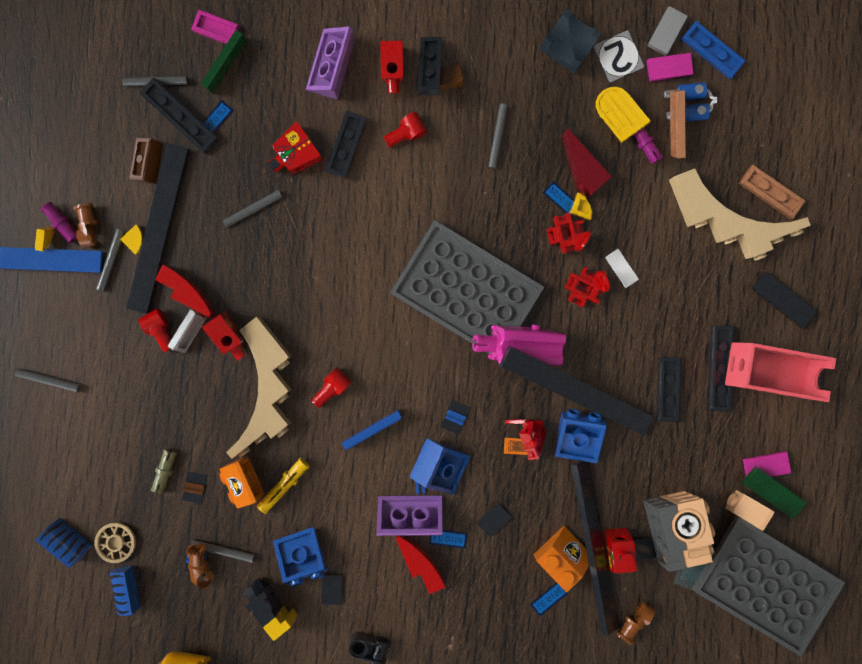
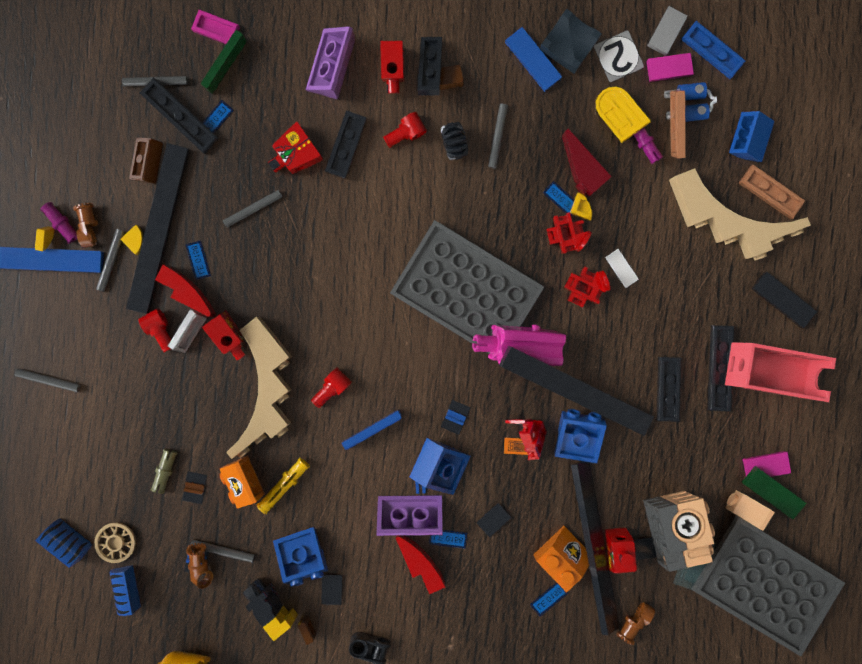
(197, 260): none -> clear blue sticker
(307, 629): none -> reddish brown tile
(454, 140): none -> black gear
(533, 59): none -> blue tile
(751, 136): none -> blue brick

